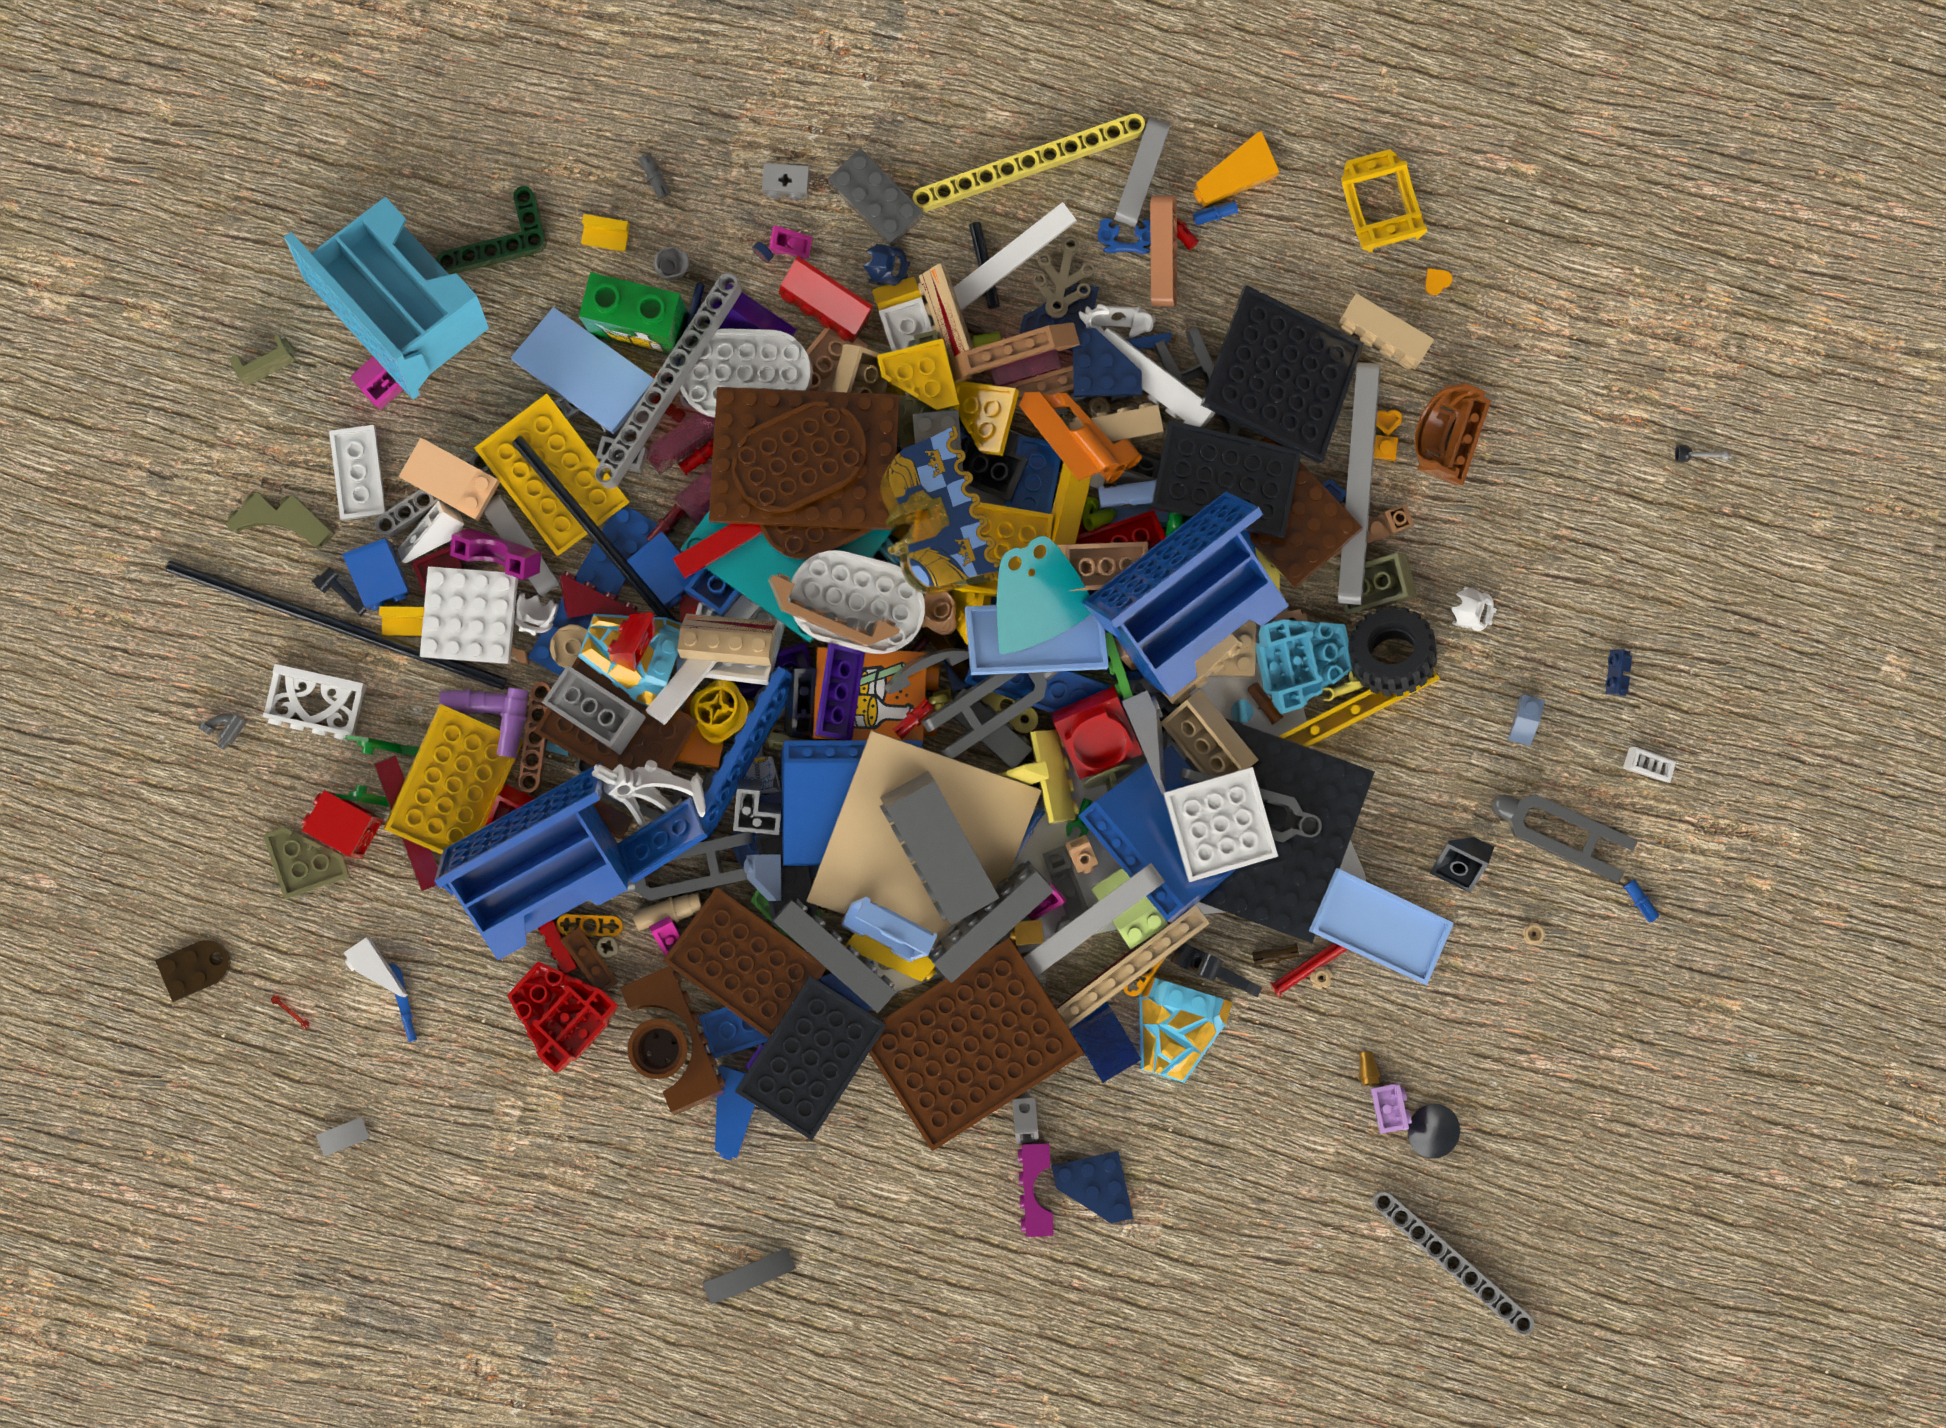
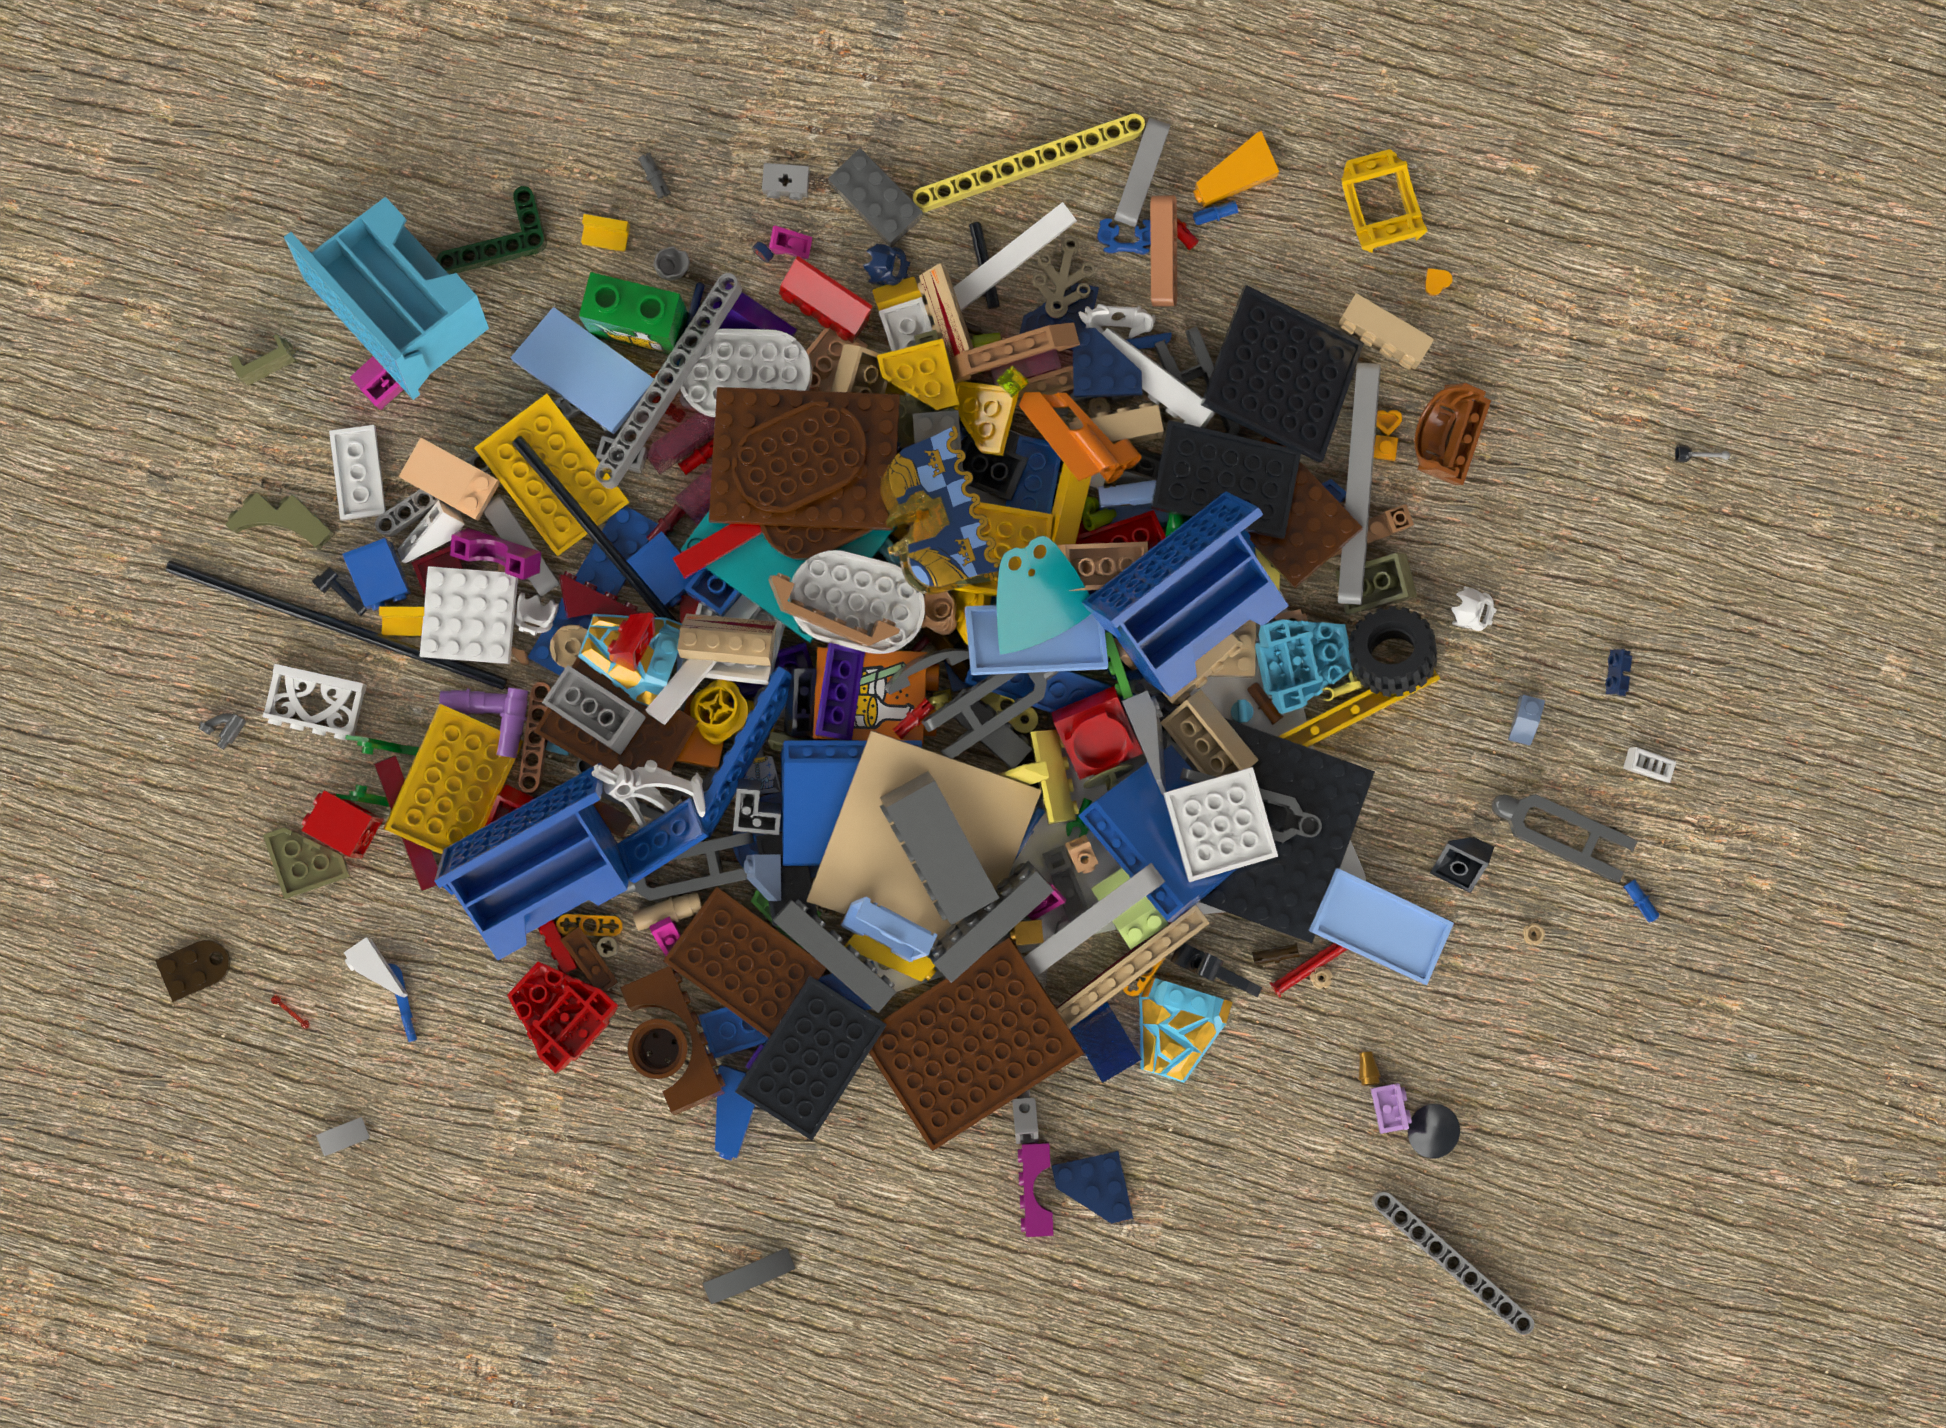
(1012, 381): none -> clear neon green tile

